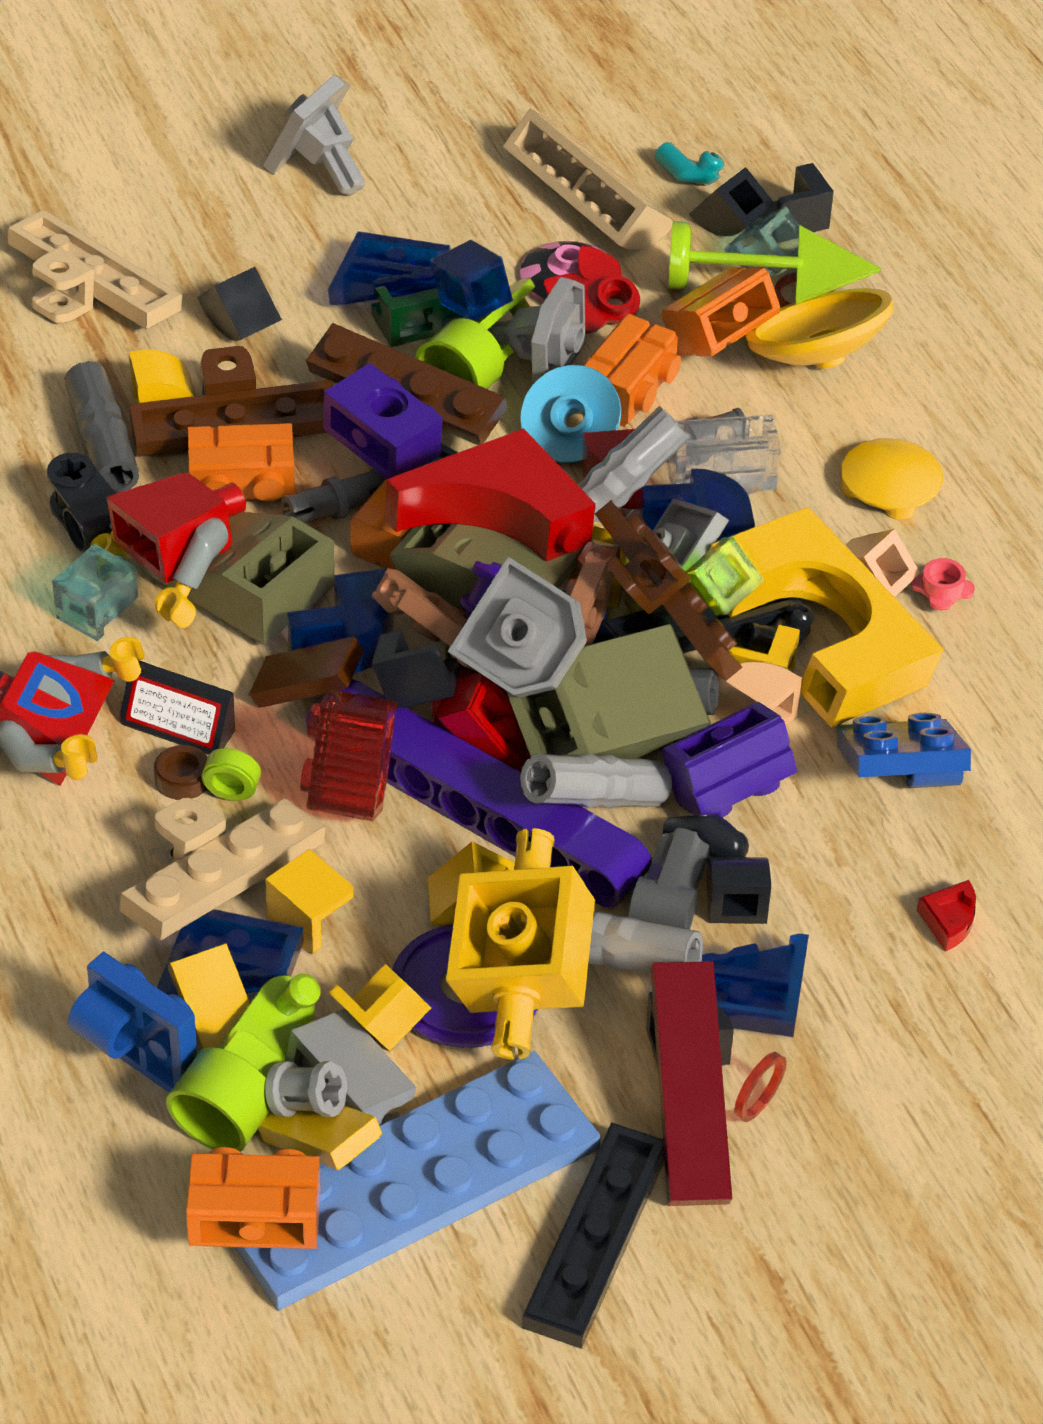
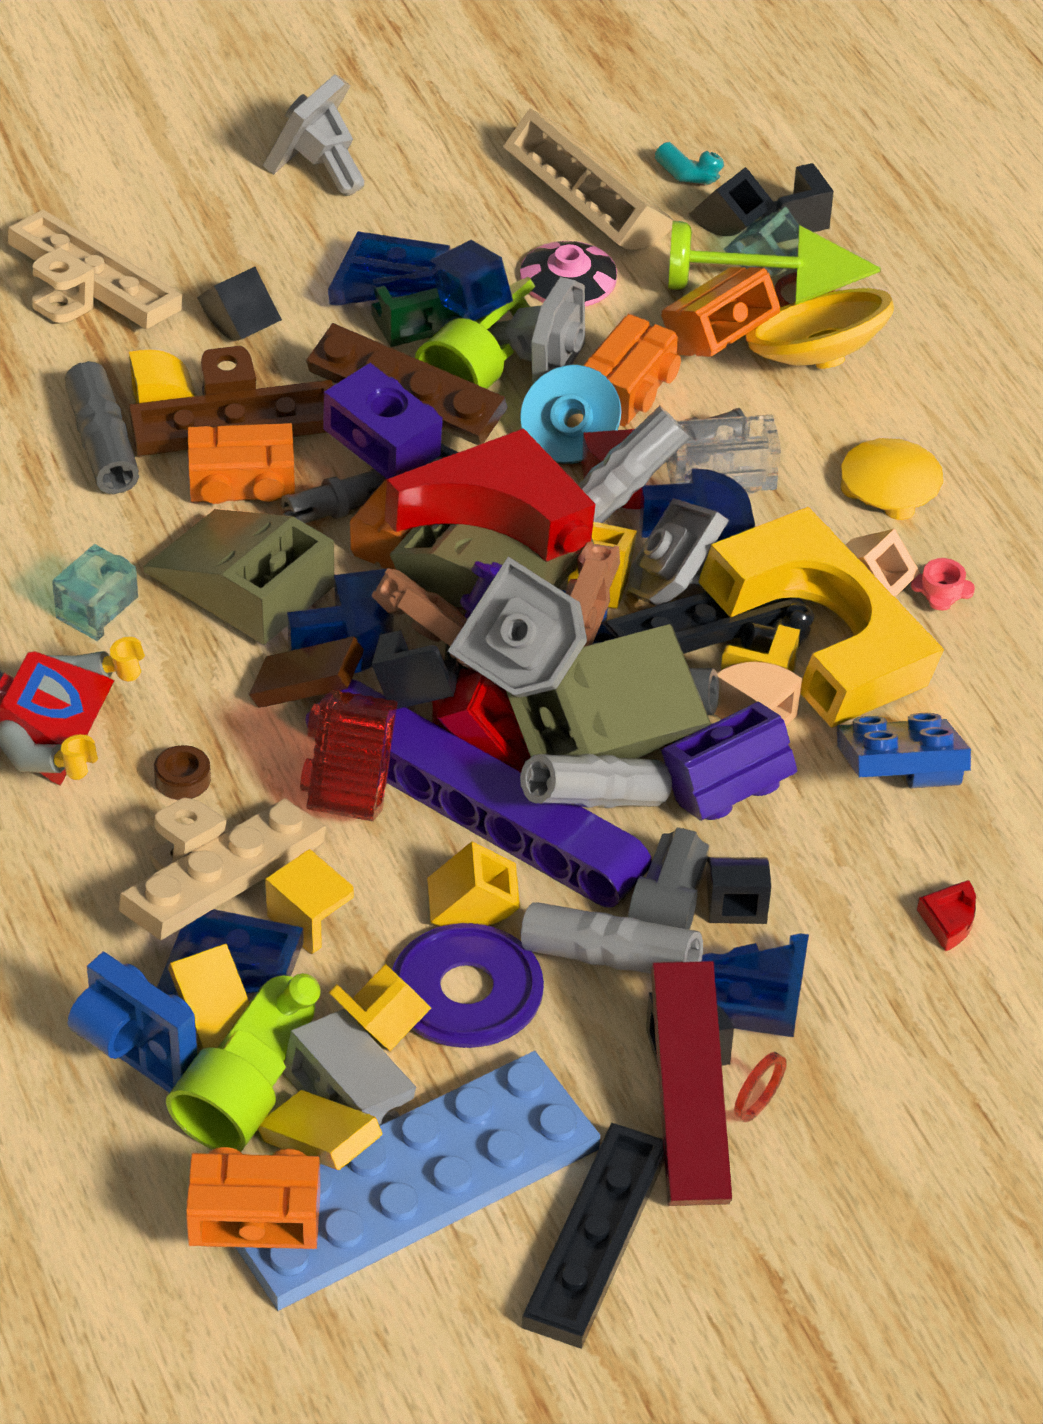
(79, 498): black piece -> none
(174, 533): red torso -> none
(178, 709): slope -> none
(231, 774): lime tile -> none
(306, 1089): light grey bush -> none
(521, 941): yellow brick -> none
(602, 282): red plate -> none
(659, 579): reddish brown plate -> none
(714, 830): black arm -> none
(724, 576): clear neon green tile -> none

